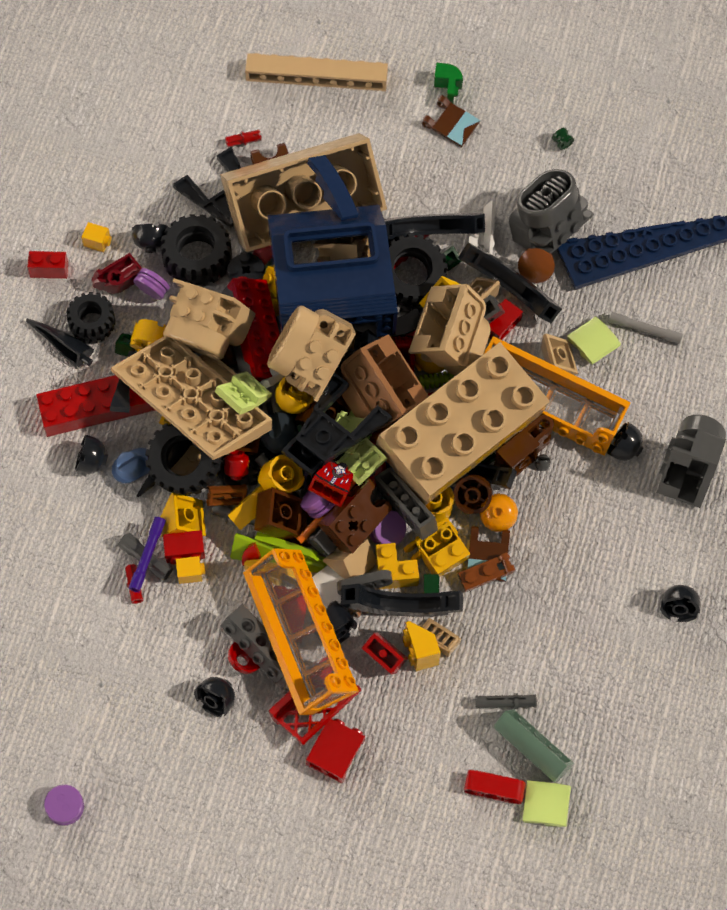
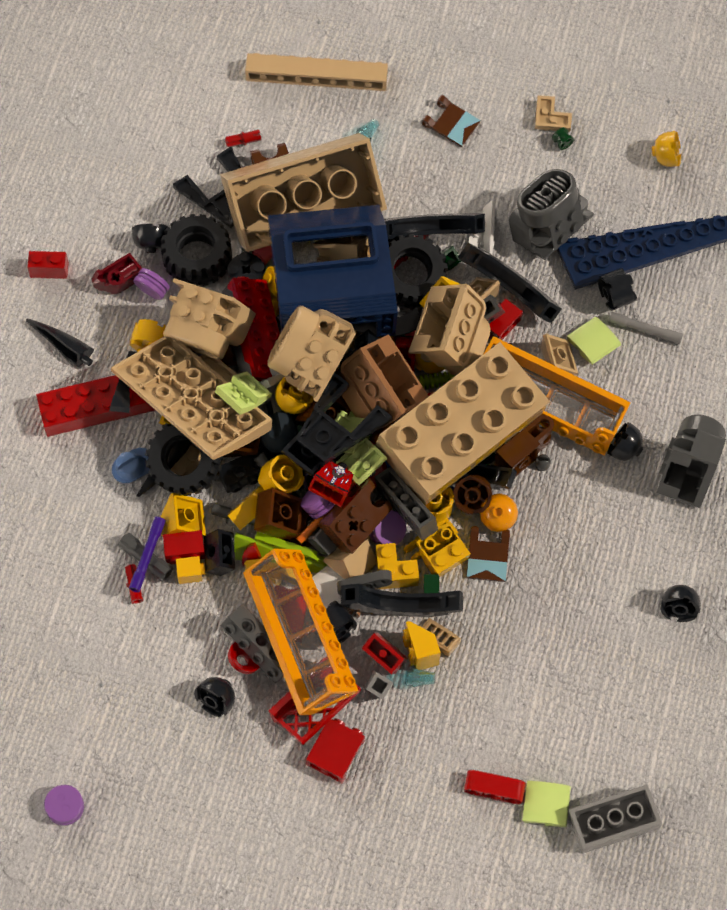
(91, 304): black tyre -> none
(91, 455): black cylinder -> none
(96, 237): yellow brick -> none
(122, 345): dark green slope -> none
(219, 552): none -> black brick
(226, 492): dark orange tile -> none
(236, 465): red head -> none
(334, 188): dark blue slope -> none
(369, 128): none -> clear light blue cone
(378, 685): none -> light grey brick
(417, 677): none -> clear light blue cone
(448, 77): green brick -> none
(485, 572): dark orange plate -> none
(505, 701): dark grey pin -> none
(533, 745): sand green brick -> none
(536, 265): dark orange dish -> none
(548, 119): none -> tan plate
(615, 818): none -> light grey brick
(616, 289): none -> black brick
(667, 149): none -> yellow cylinder

